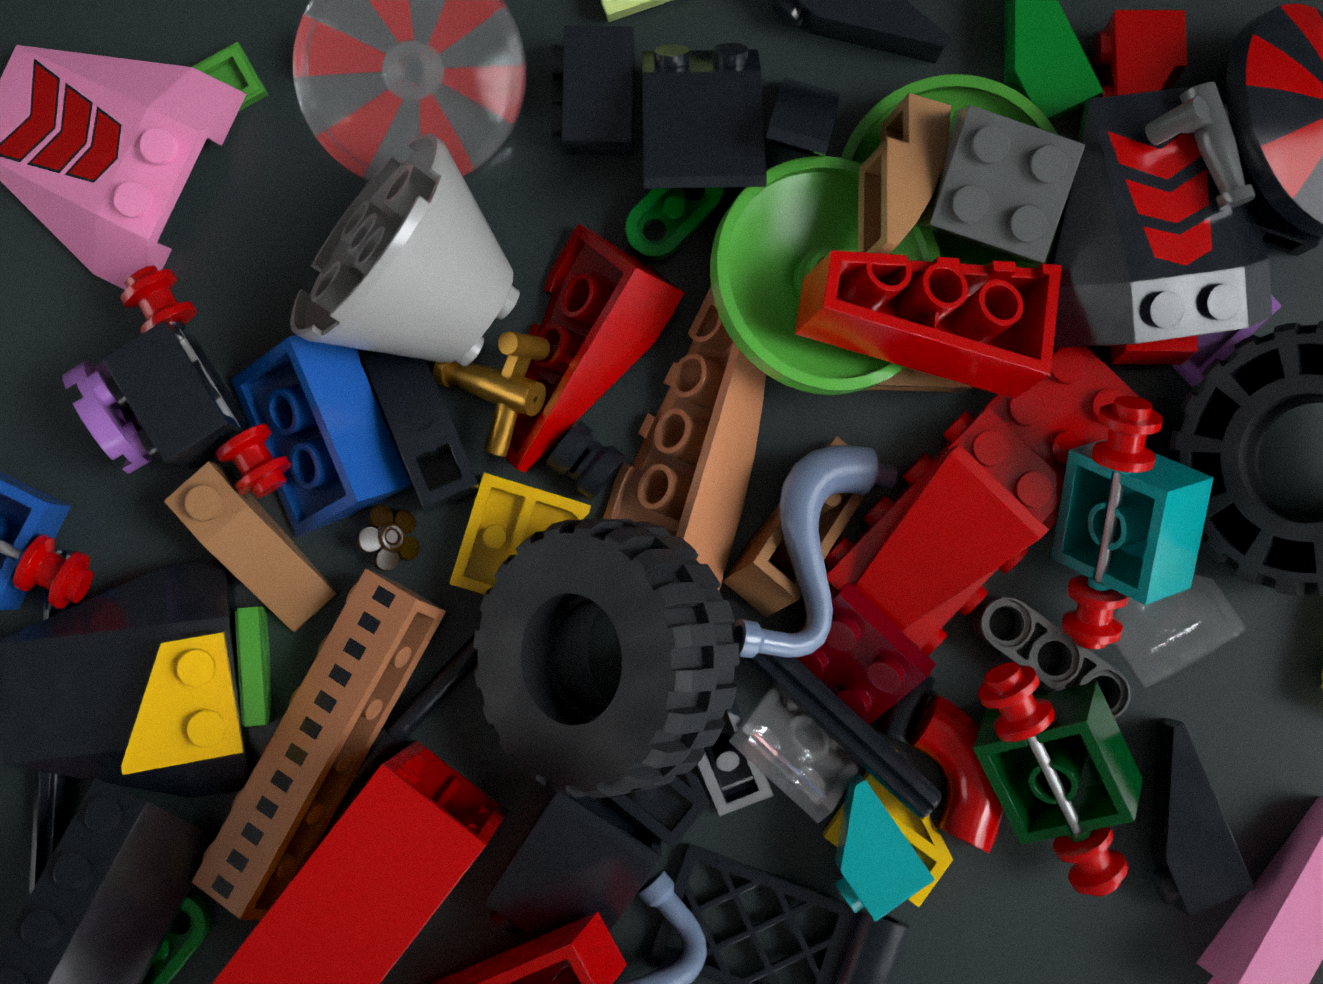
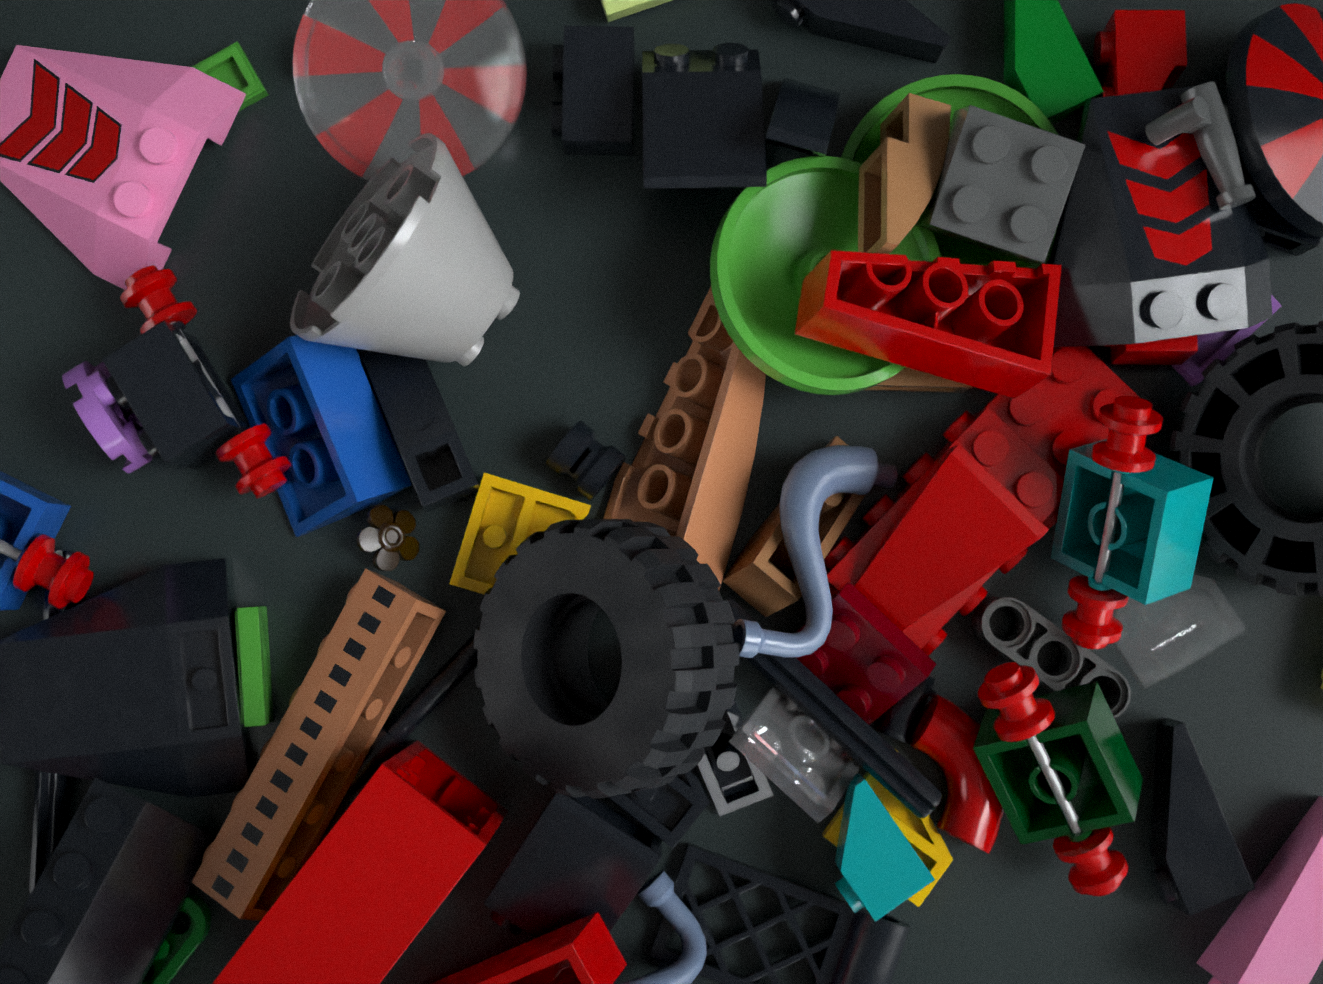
(186, 707): yellow wing -> none
(251, 545): medium nougat slope -> none
(504, 387): pearl gold piece -> none
(598, 324): red wedge -> none
(672, 211): green plate -> none

